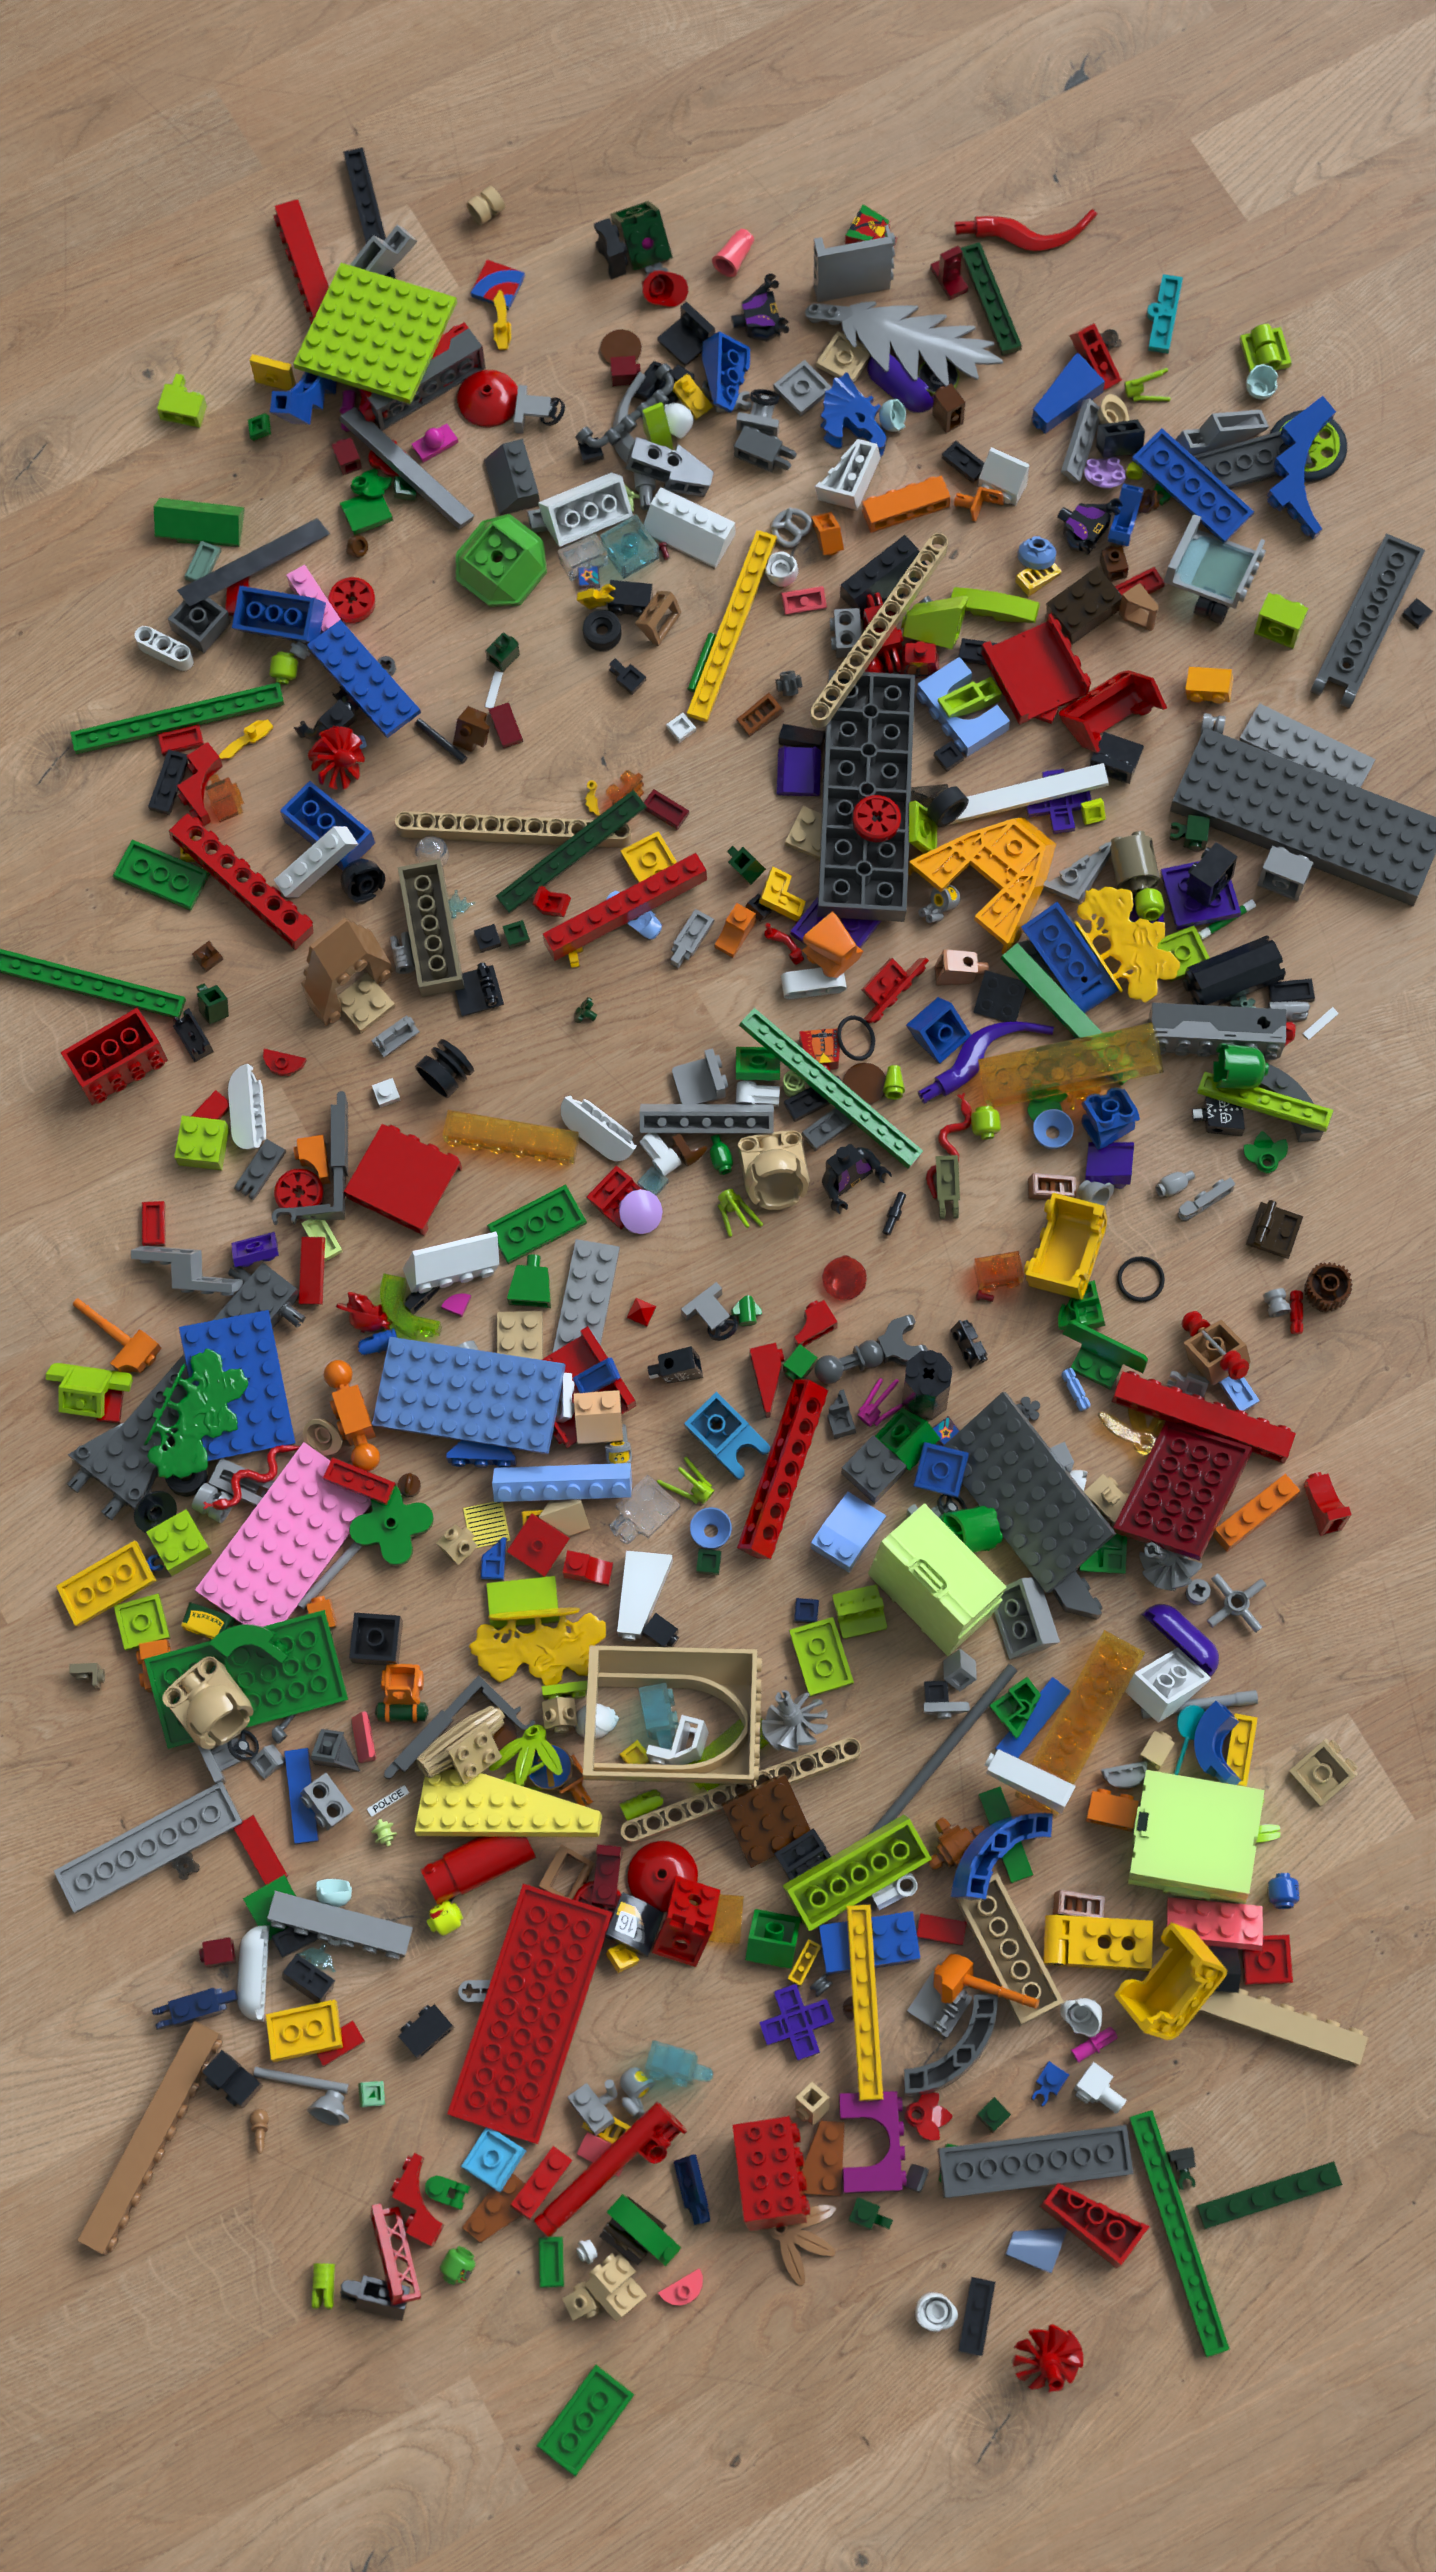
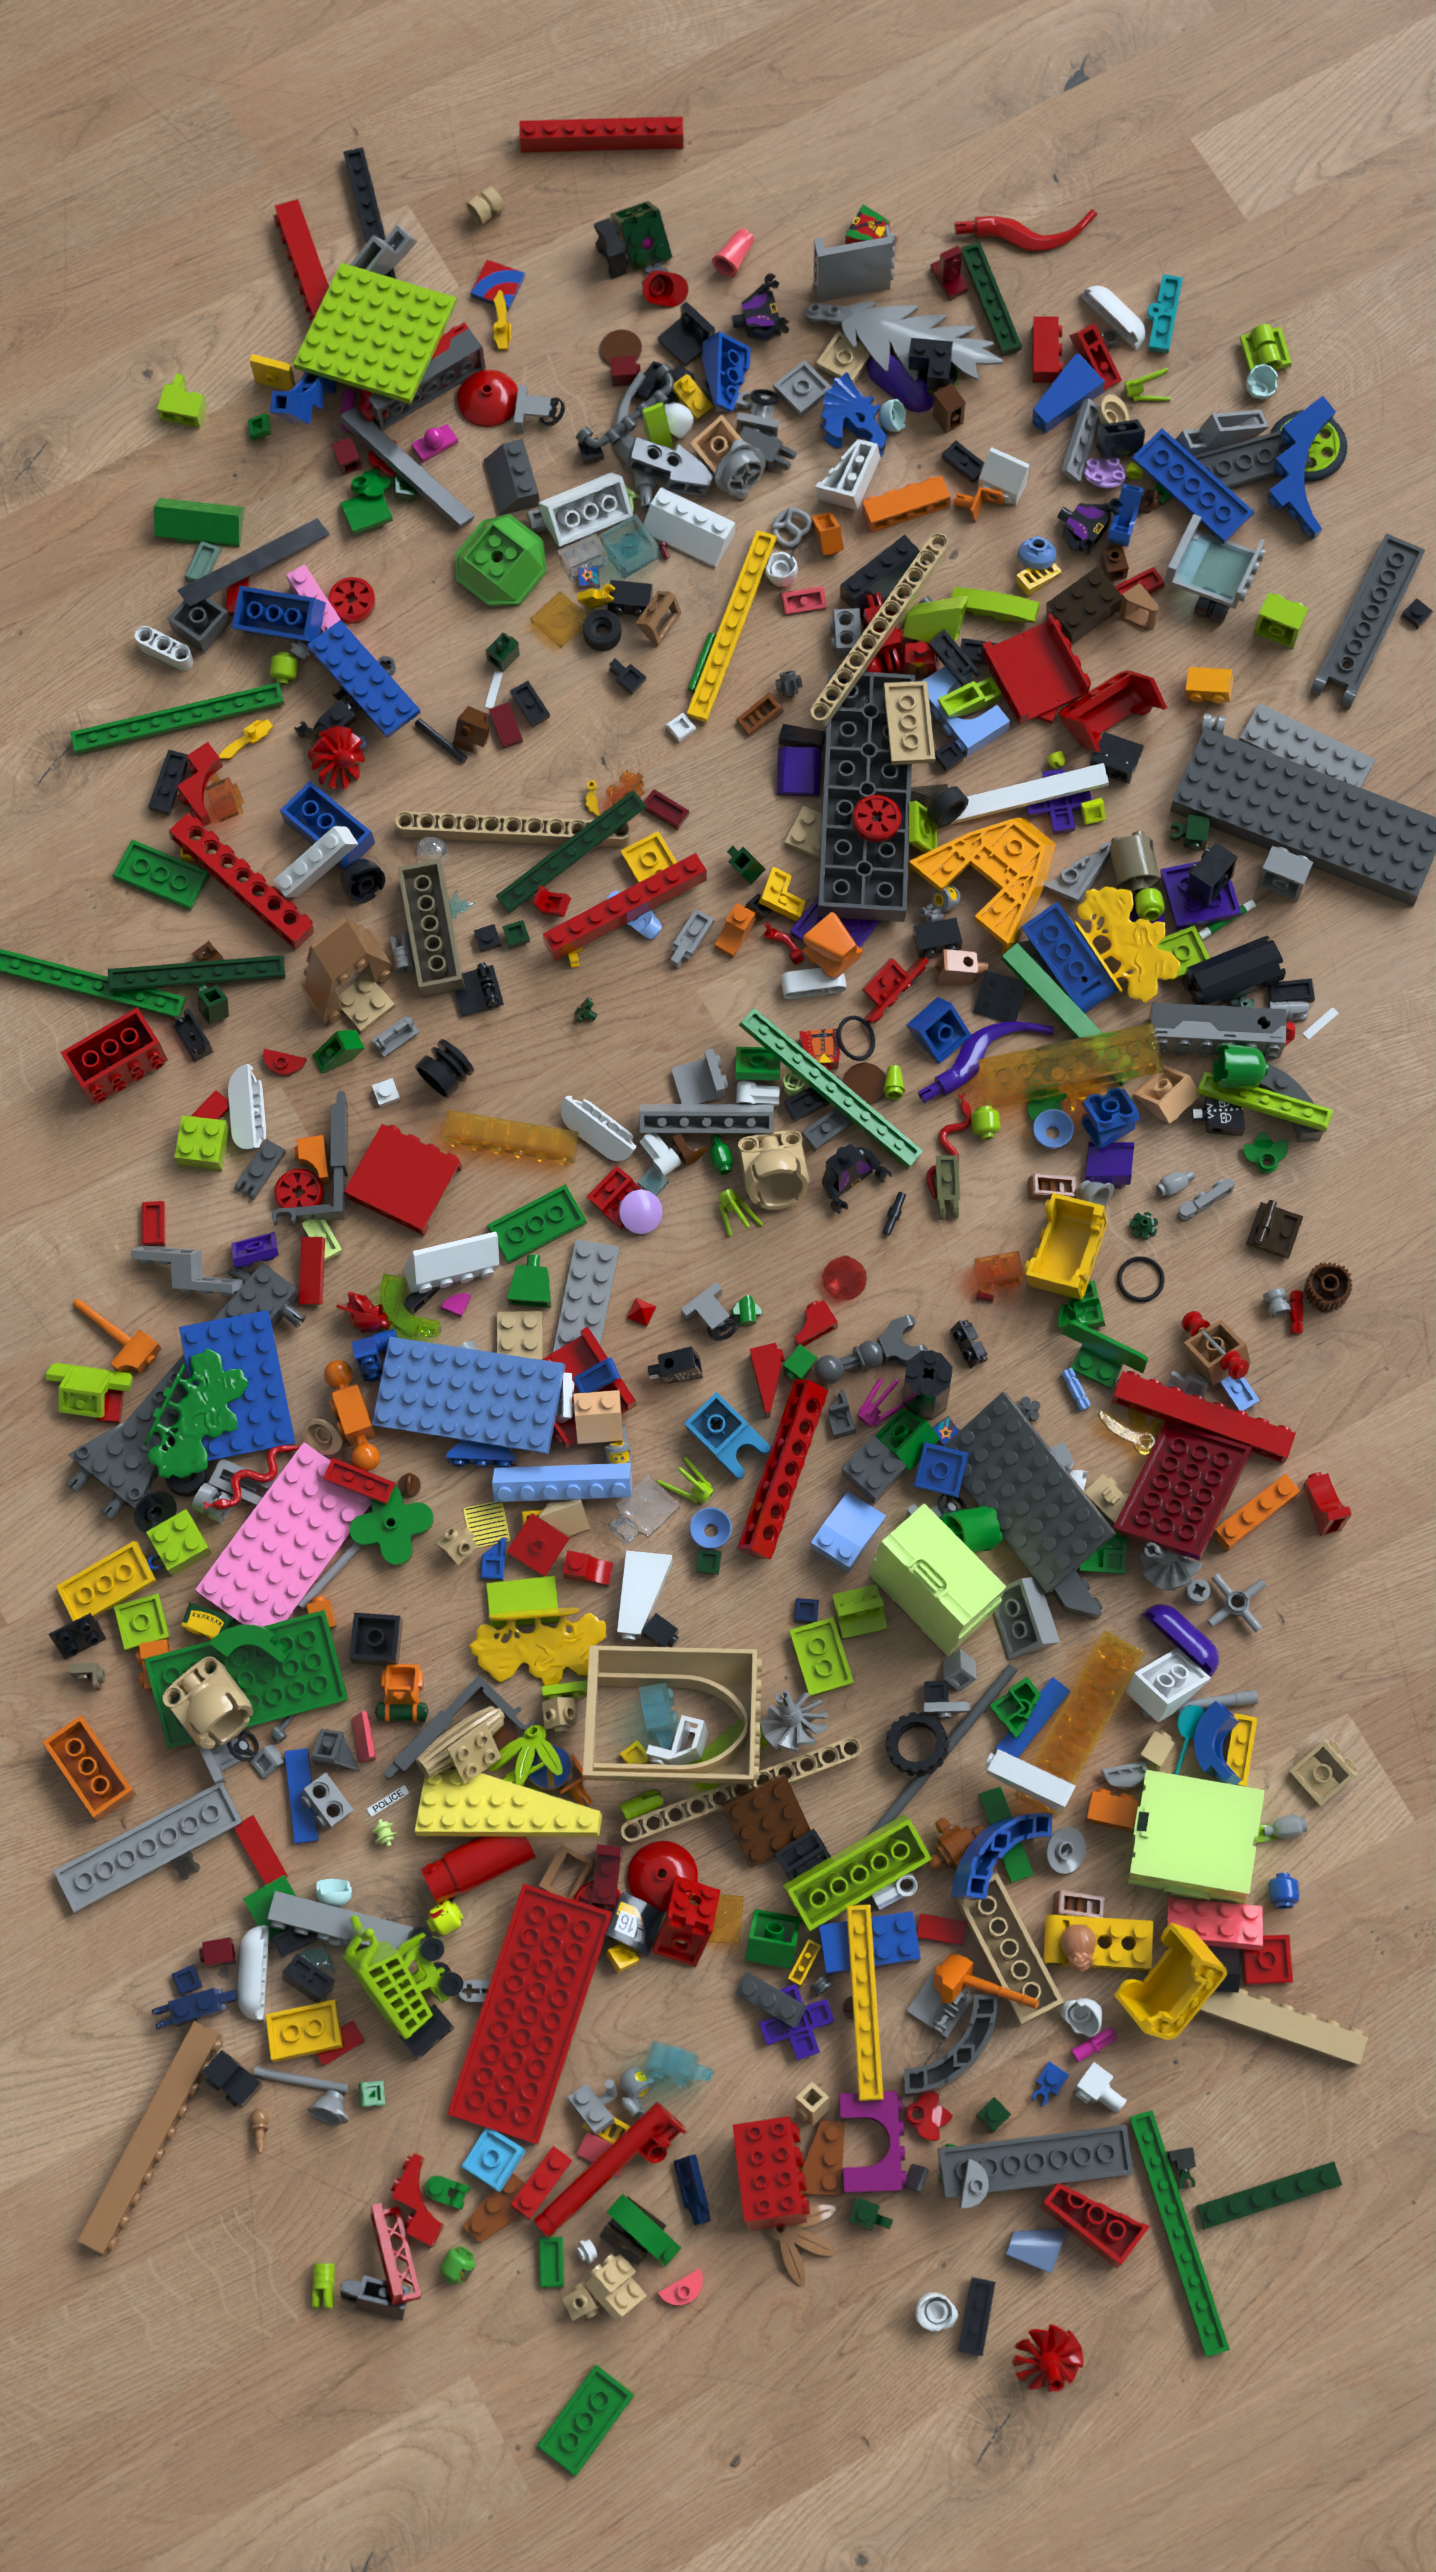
(77, 1636): none -> black hinge
(89, 1768): none -> orange brick
(181, 739): red tile -> none
(187, 1980): none -> dark blue tile
(196, 973): none -> dark green tile
(338, 1050): none -> green slope
(357, 546): reddish brown tile -> none
(368, 1359): none -> blue slope
(419, 1947): none -> lime piece
(530, 703): none -> black plate
(559, 619): none -> clear yellow tile
(601, 134): none -> red brick
(605, 1721): white hair -> none
(715, 442): none -> light nougat slope
(740, 469): none -> light grey piece
(771, 1999): none -> dark grey plate
(909, 723): none -> tan plate
(912, 1721): none -> black tyre
(933, 357): none -> black brick
(936, 936): none -> black brick
(952, 657): none -> black hinge
(974, 2185): none -> light grey plate
(1046, 349): none -> red brick
(1055, 759): none -> neon yellow hinge
(1072, 1852): none -> light grey dish
(1078, 1946): none -> nougat hair
(1115, 314): none -> white brick
(1143, 1225): none -> dark green plant
(1167, 1094): none -> light nougat slope
(1287, 1827): none -> light grey plant

